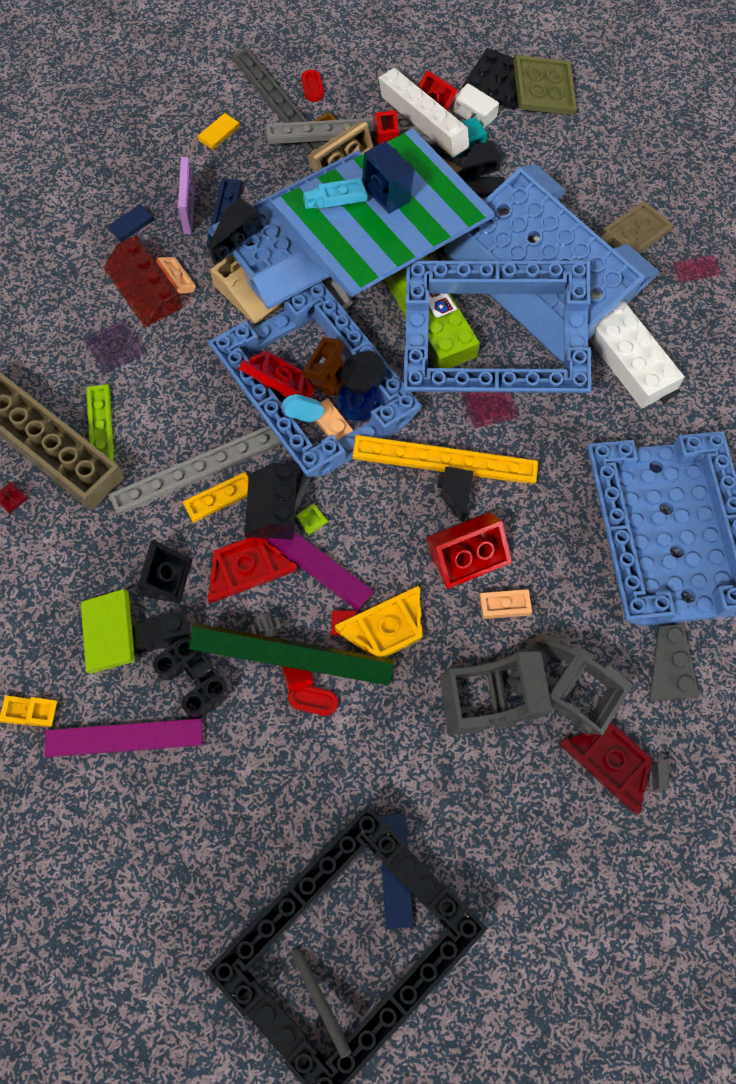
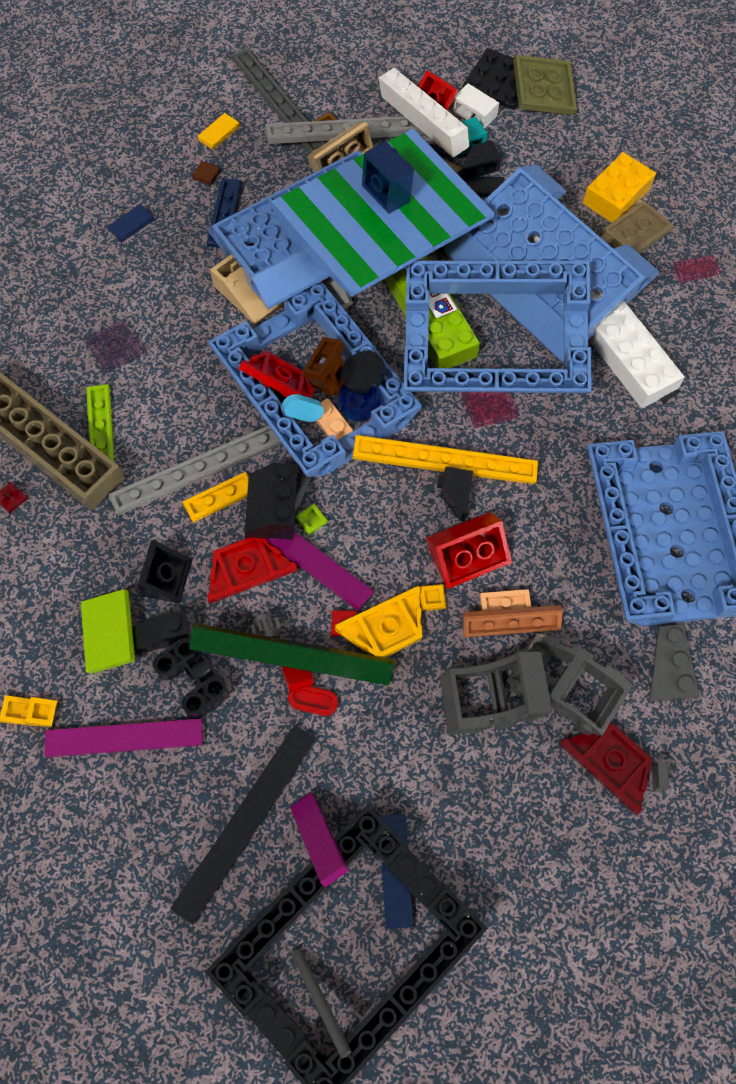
(142, 282): clear red slope -> none
(176, 274): light nougat plate -> none
(186, 195): lavender tile -> none
(206, 173): none -> reddish brown tile
(234, 228): black slope -> none
(242, 826): none -> black tile
(312, 85): red tile -> none
(319, 840): none -> magenta tile
(335, 194): medium azure hinge -> none
(385, 126): red slope -> none
(432, 597): none -> yellow tile
(512, 621): none -> nougat tile
(619, 187): none -> yellow brick

